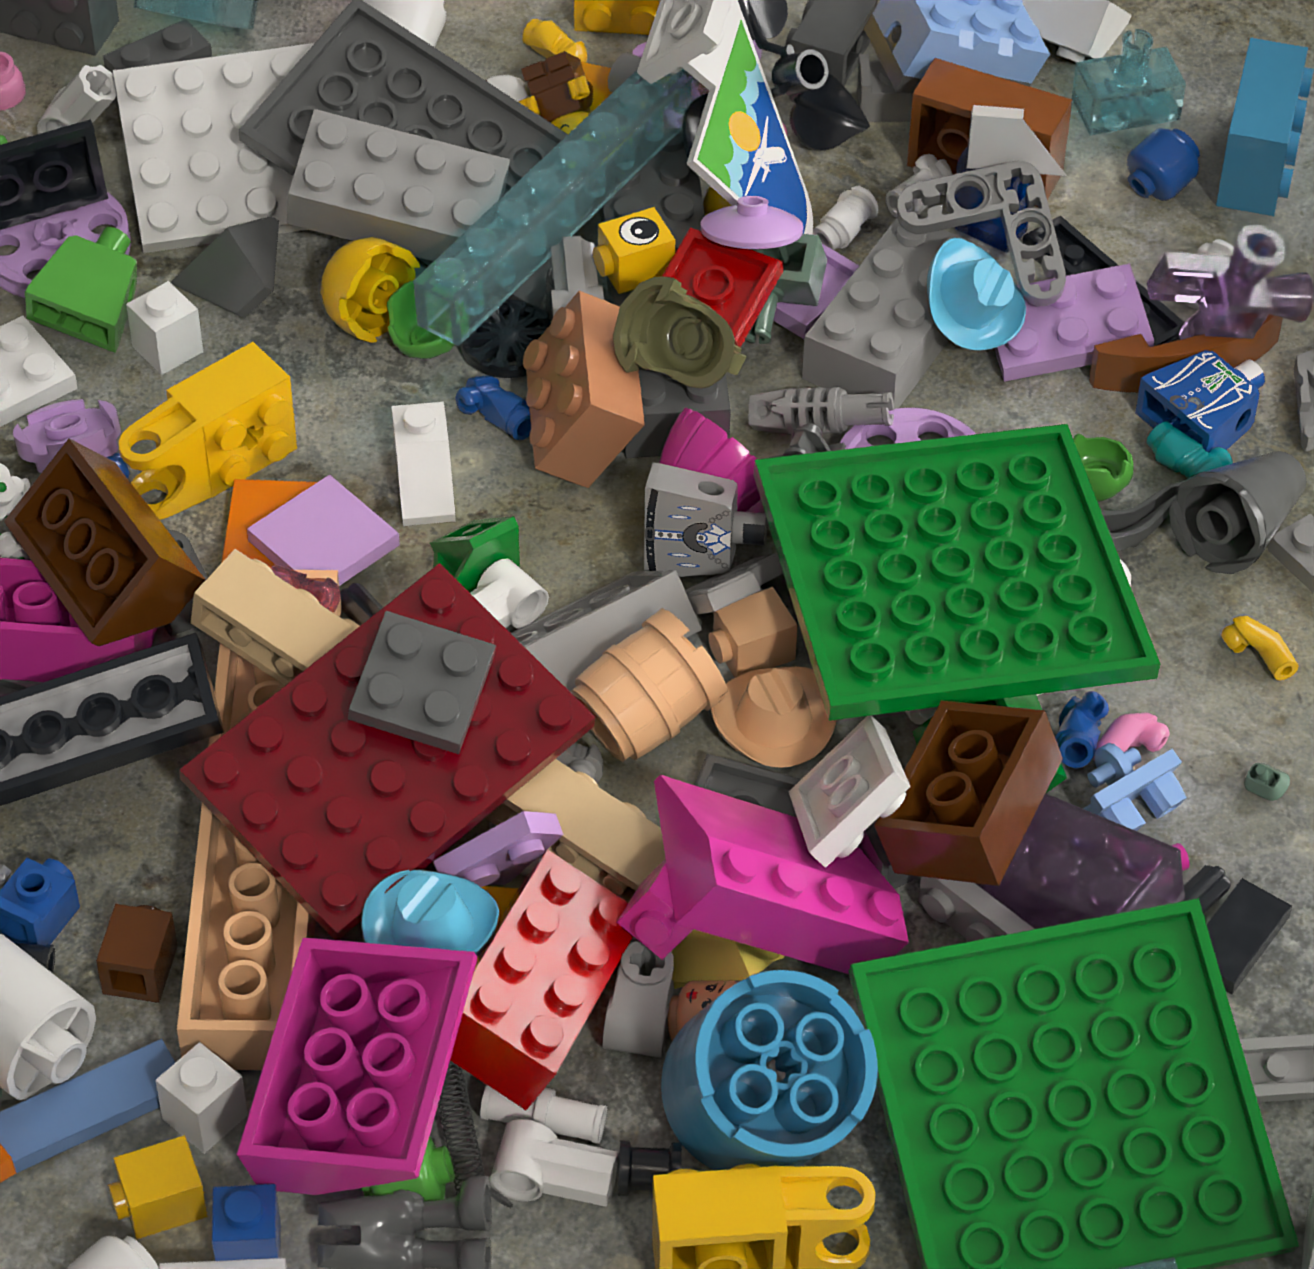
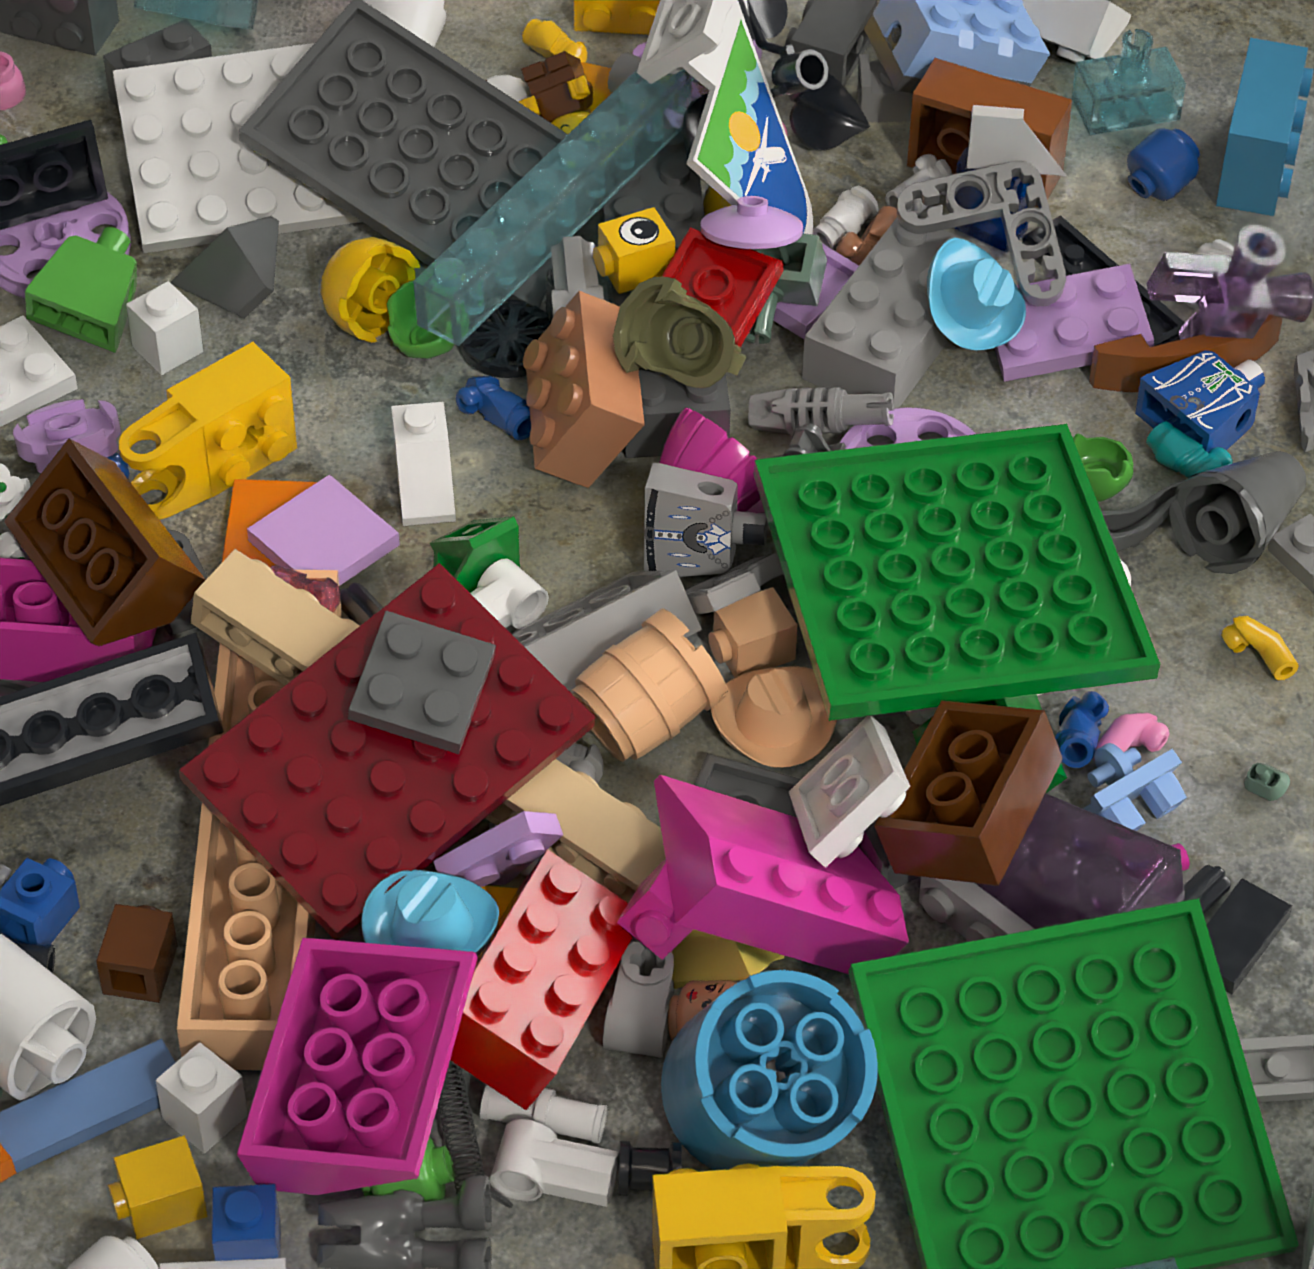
(80, 100): white piece -> none
(390, 185): light grey brick -> none
(858, 248): none -> nougat arm

